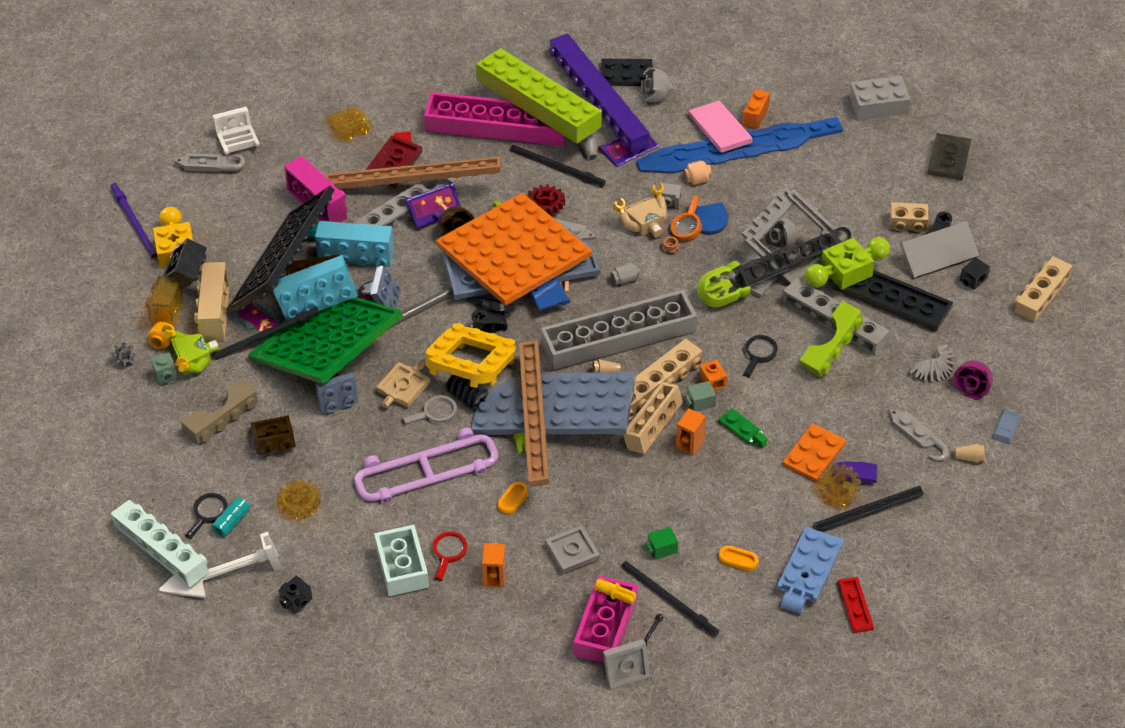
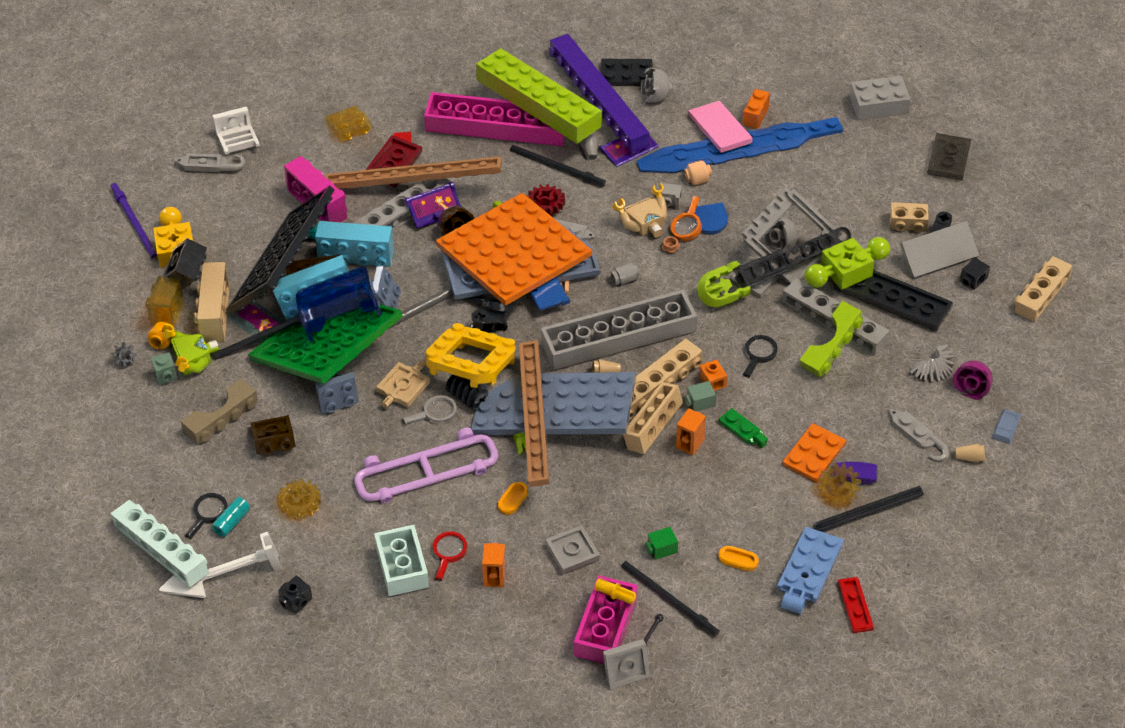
(336, 297): none -> clear blue windscreen

